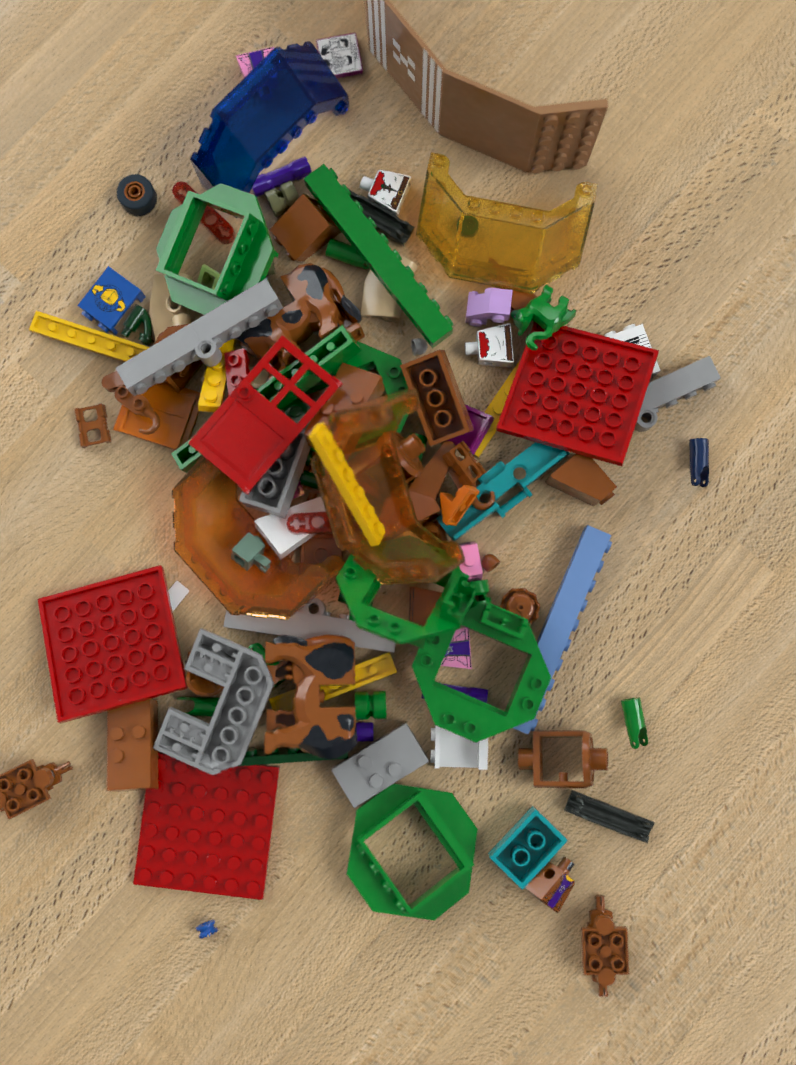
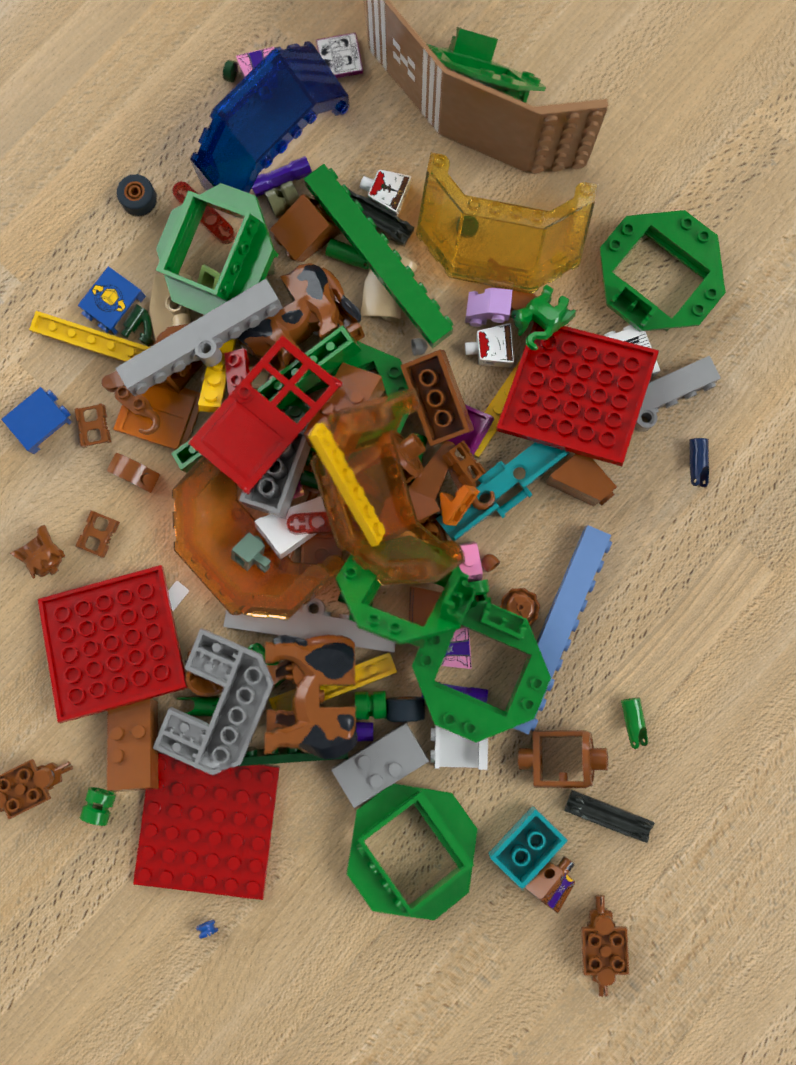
(36, 419): none -> blue panel
(40, 554): none -> dark orange hat
(94, 813): none -> green wheel
(103, 536): none -> dark orange piece
(133, 472): none -> dark orange brick
(230, 71): none -> dark green tile
(405, 709): none -> black wheel
(472, 56): none -> green hinge
(685, 240): none -> green hinge

